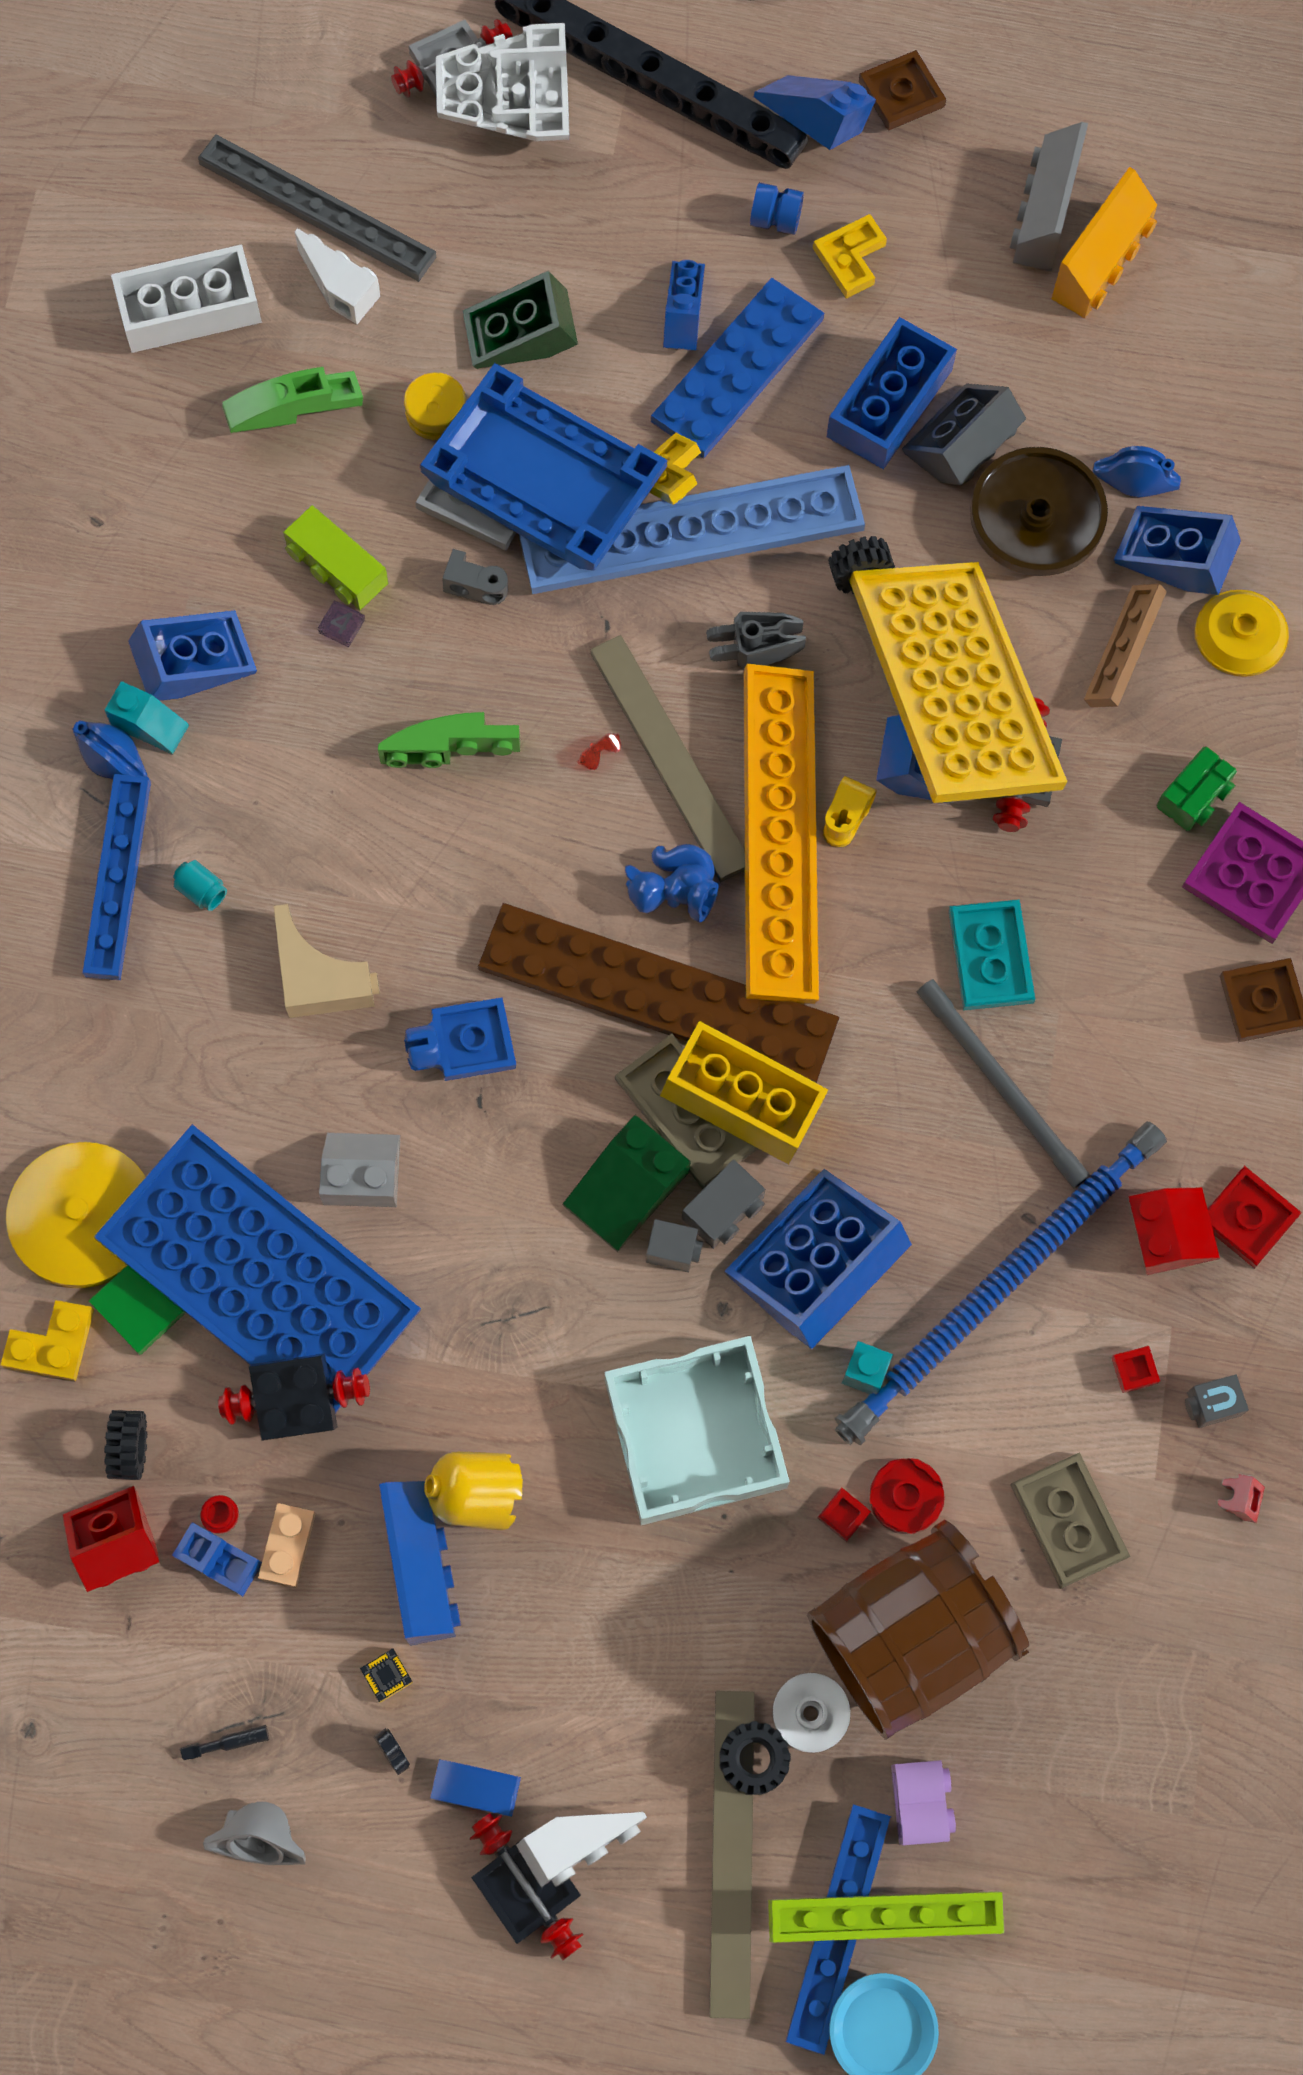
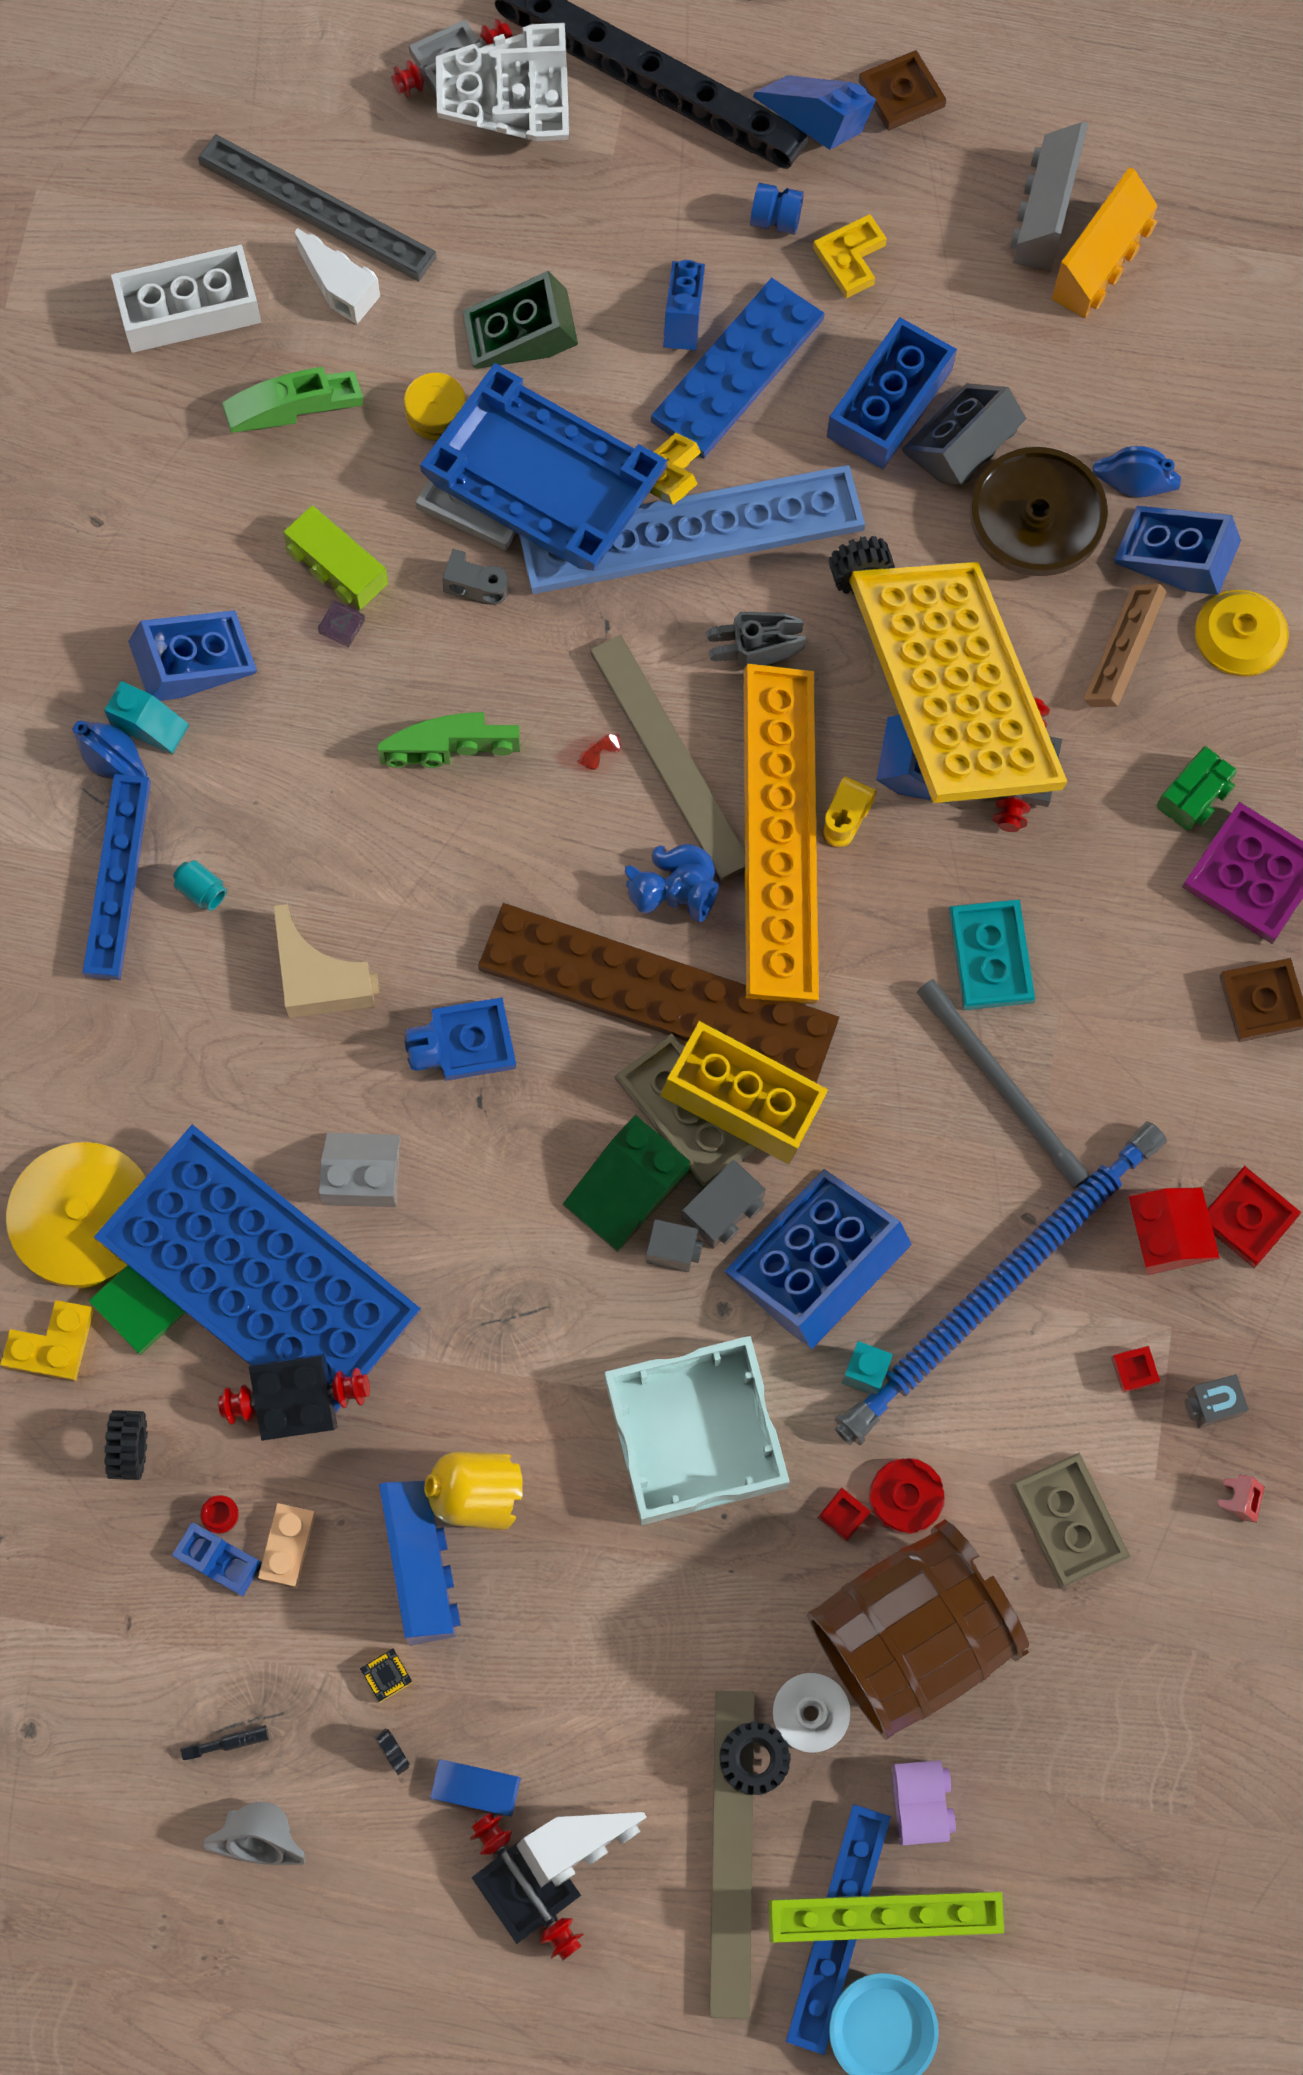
(110, 1539): red slope -> none

